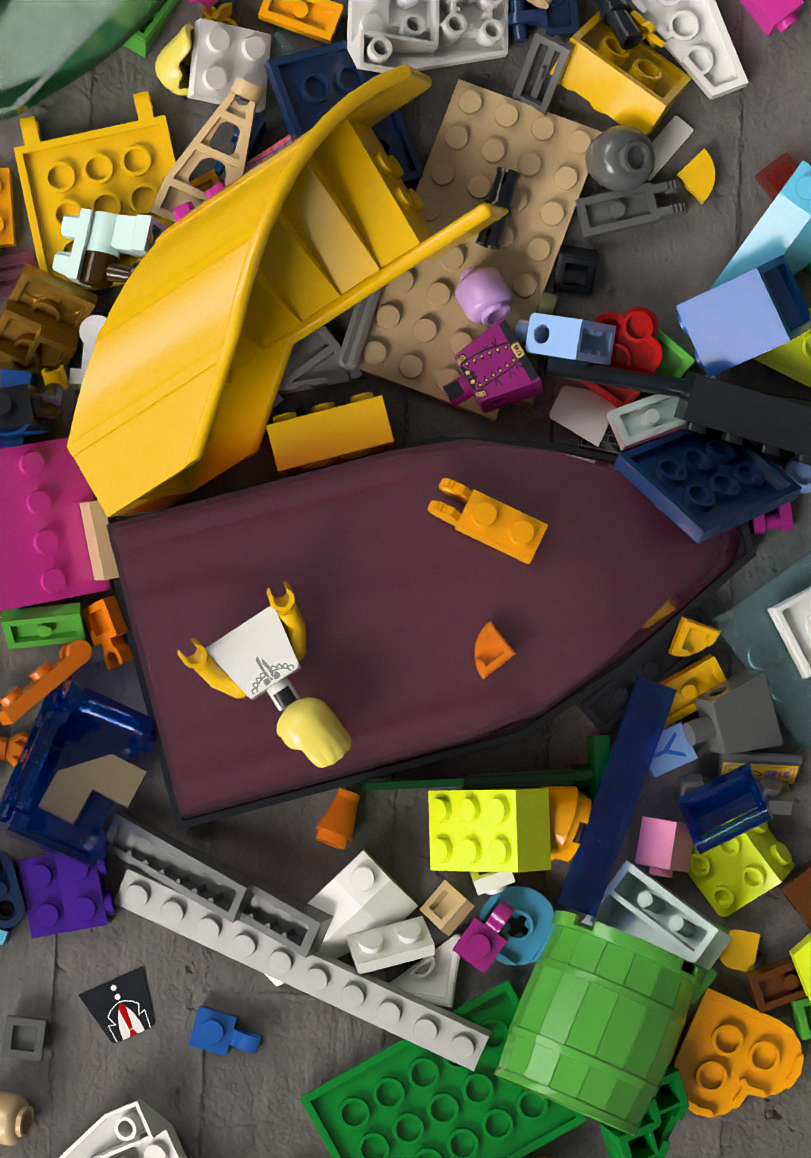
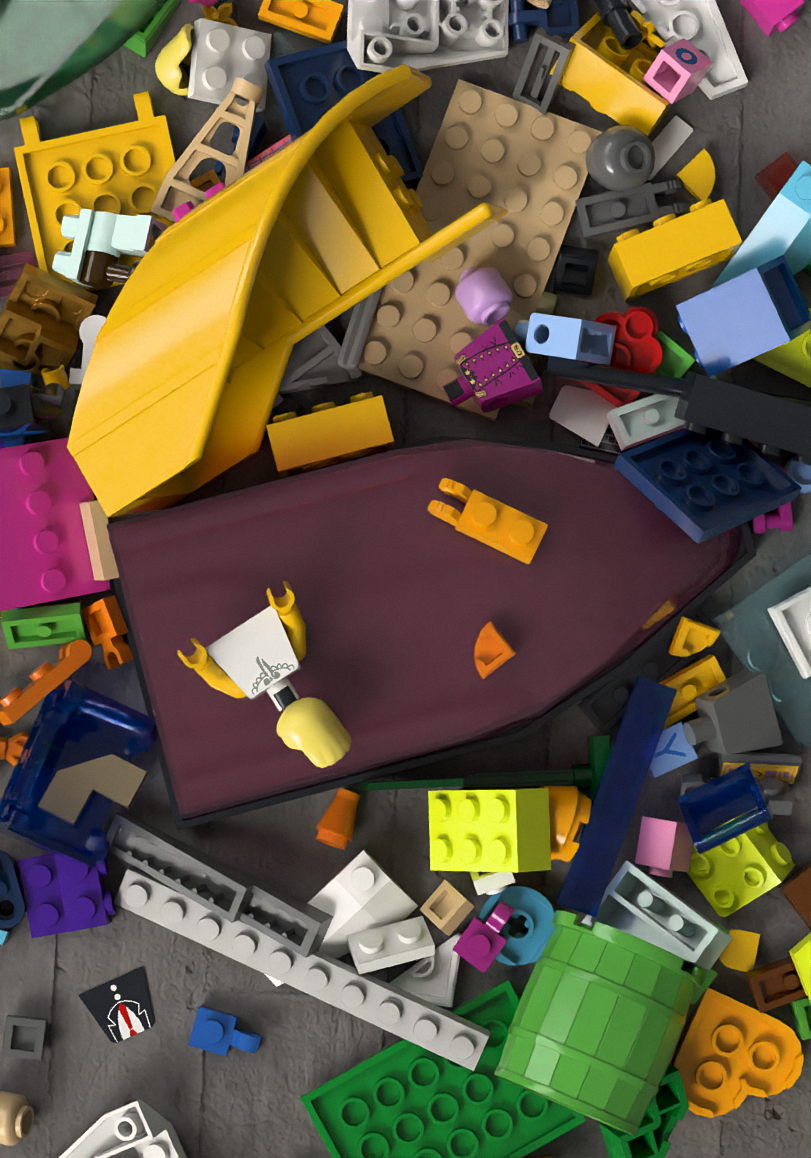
(501, 195): black pin -> none
(673, 248): none -> yellow brick
(677, 70): none -> bright pink brick

